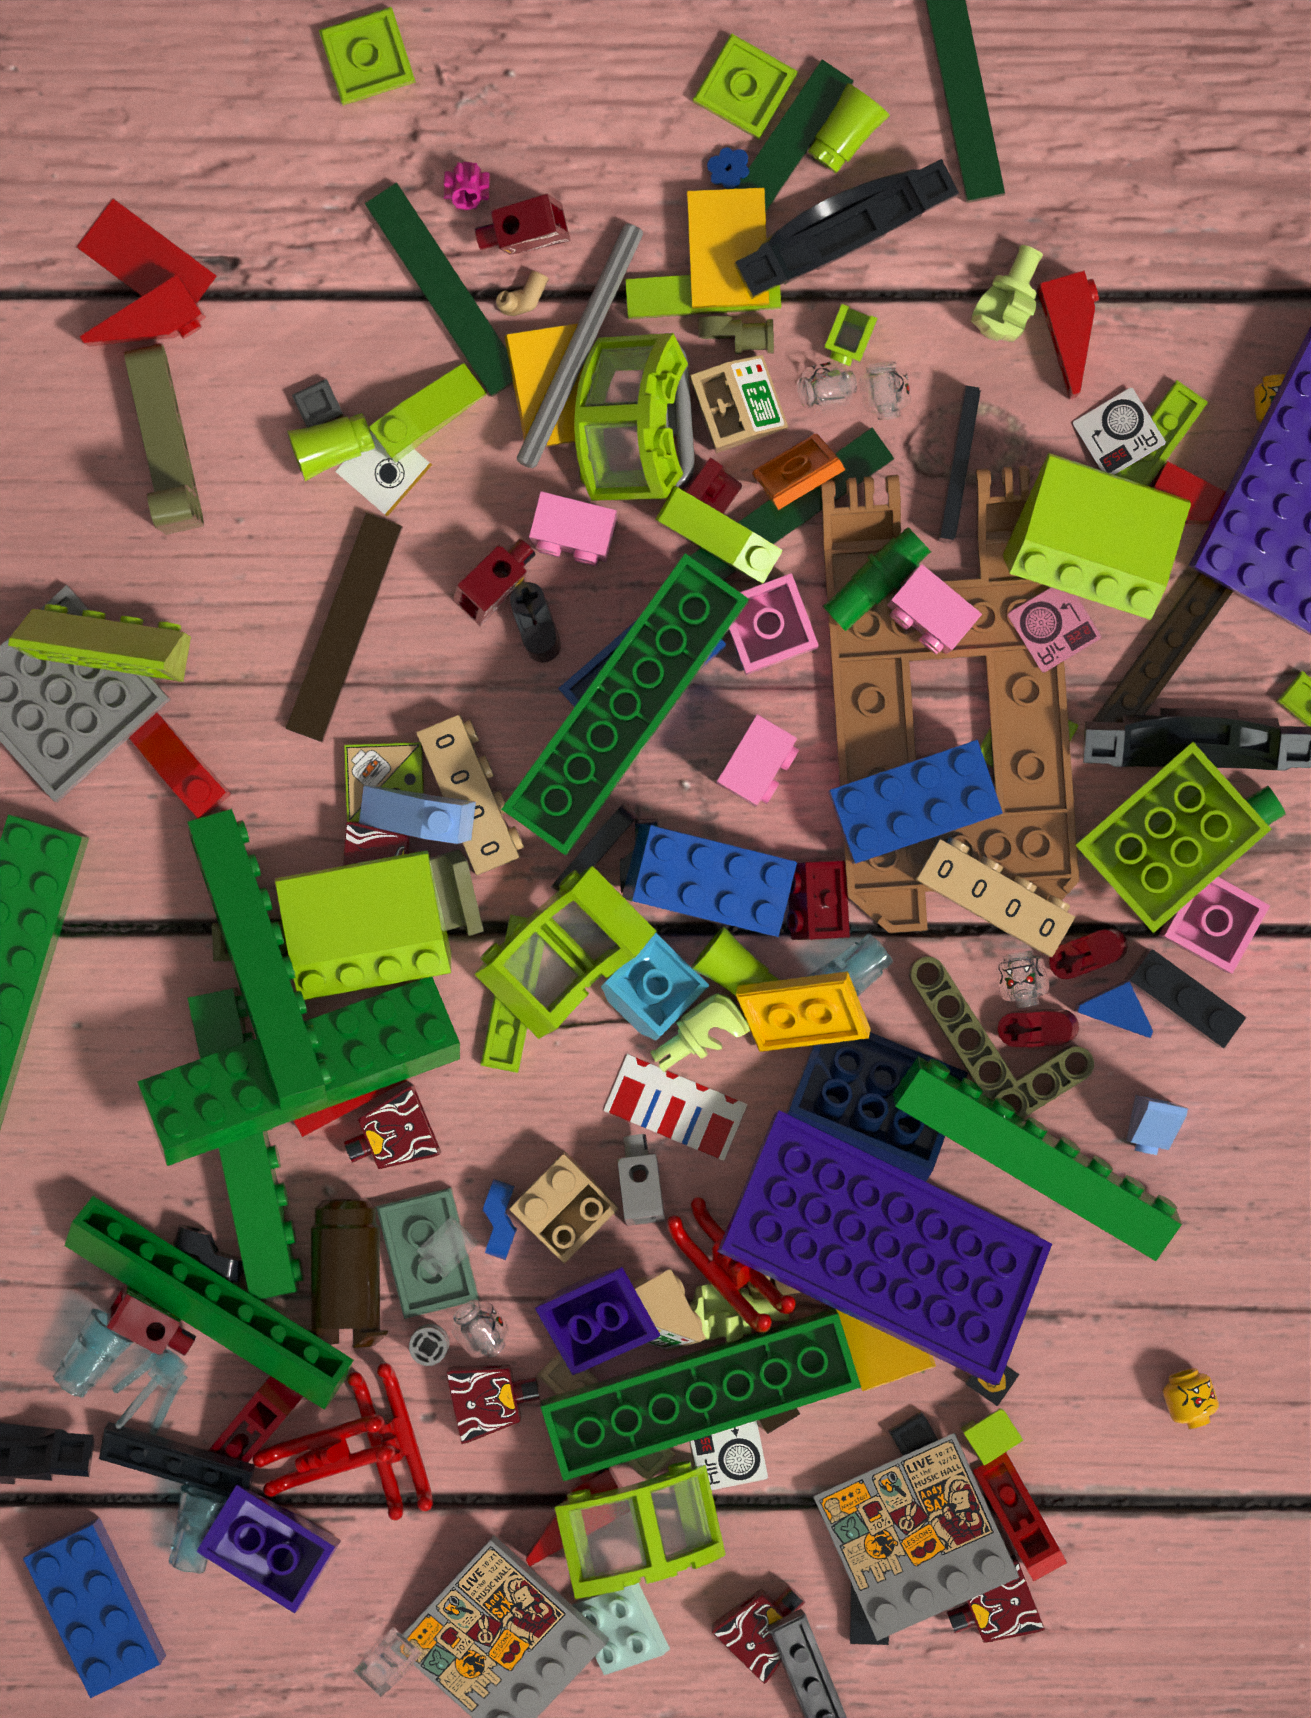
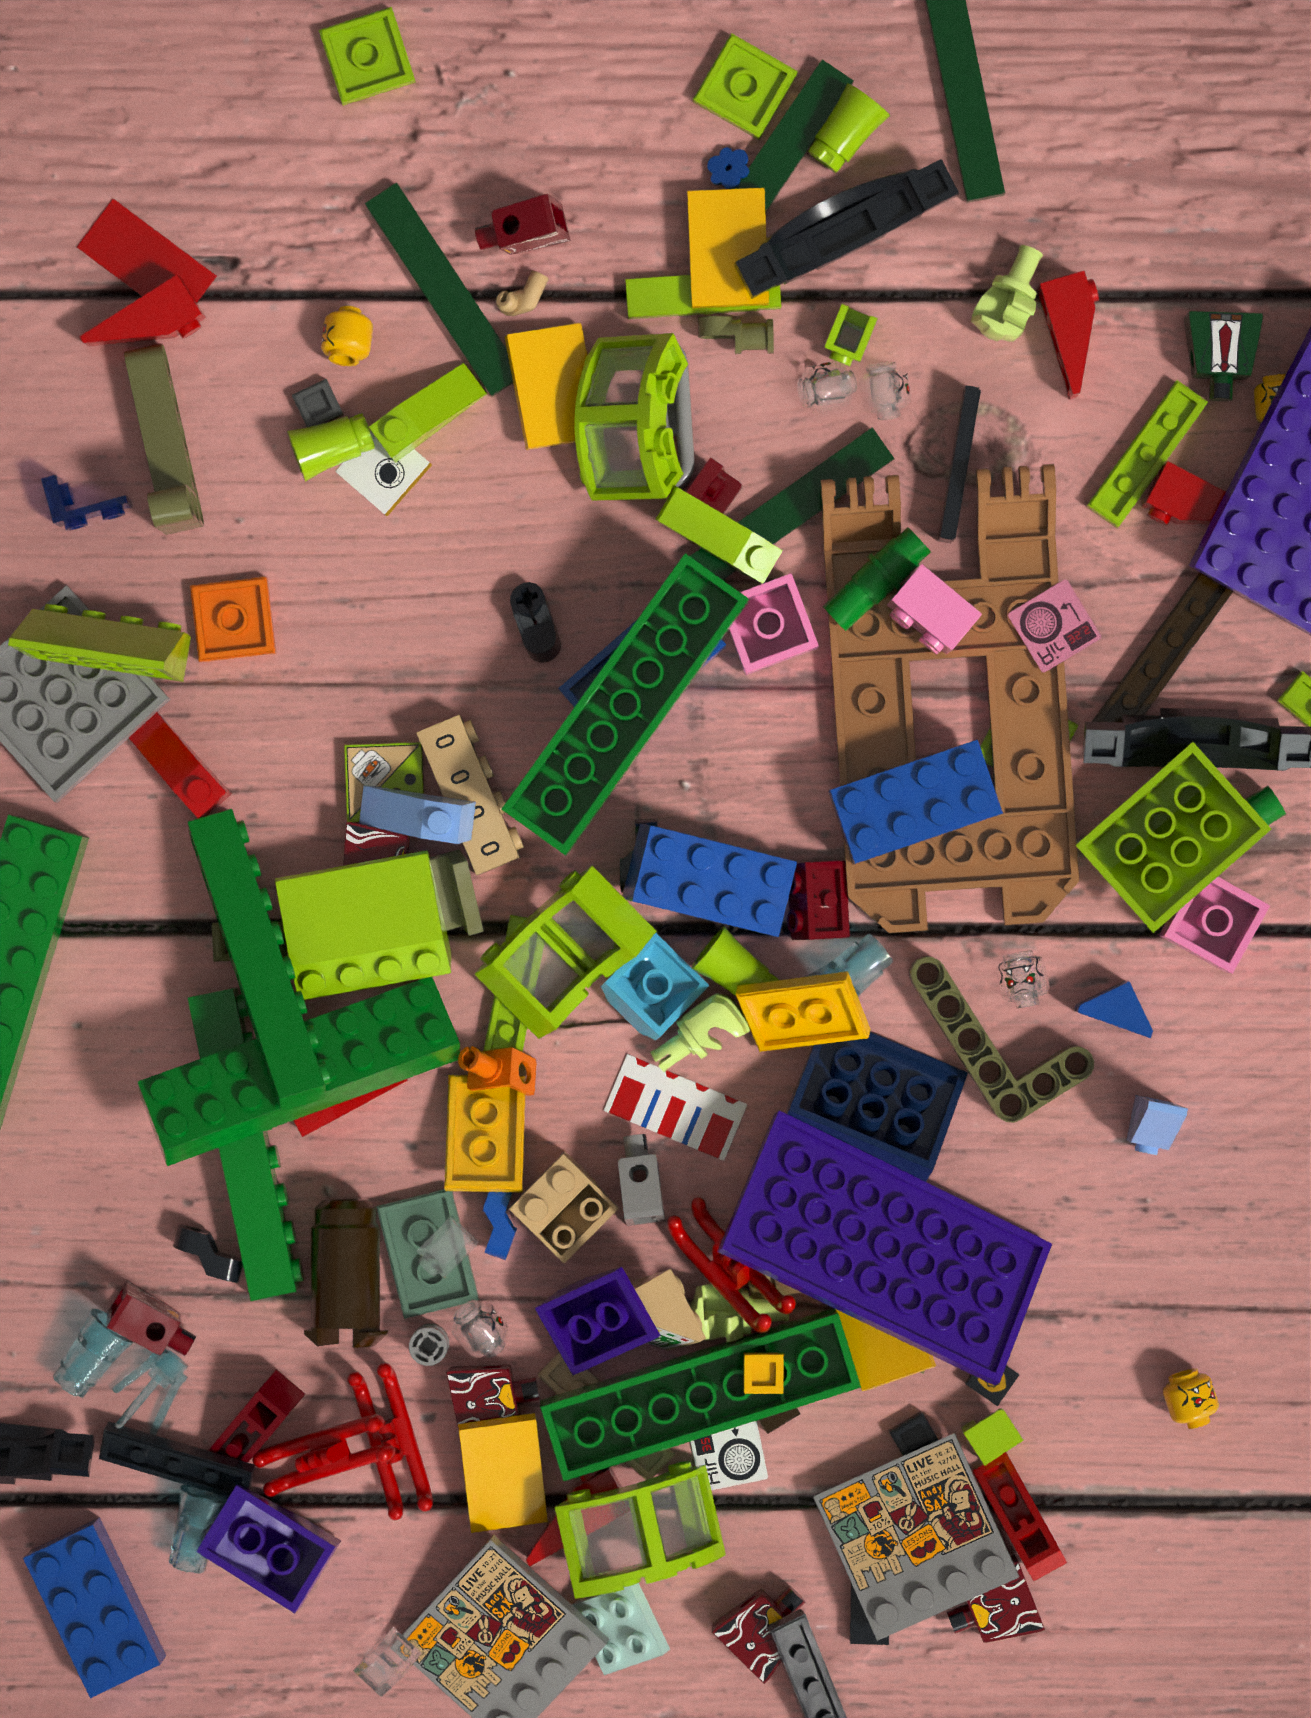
(60, 497): none -> clear blue bracket
(208, 1302): green brick -> none
(233, 619): none -> orange tile
(344, 627): dark brown tile -> none
(346, 336): none -> yellow head
(395, 1132): dark red torso -> none
(466, 185): dark pink gear -> none
(483, 591): dark red torso -> none
(484, 1138): none -> yellow tile
(497, 1069): none -> orange bracket
(502, 1472): none -> yellow tile
(573, 528): bright pink brick -> none
(579, 346): light grey axle -> none
(600, 843): black beam -> none
(738, 402): tan slope -> none
(757, 762): bright pink brick -> none
(763, 1373): none -> yellow tile
(798, 471): orange tile -> none
(994, 897): tan brick -> none
(1037, 1158): green brick -> none
(1056, 1025): dark red piece -> none
(1097, 536): lime slope -> none
(1105, 946): dark red piece -> none
(1119, 432): white sticker -> none
(1185, 998): black brick -> none
(1222, 348): none -> dark green torso

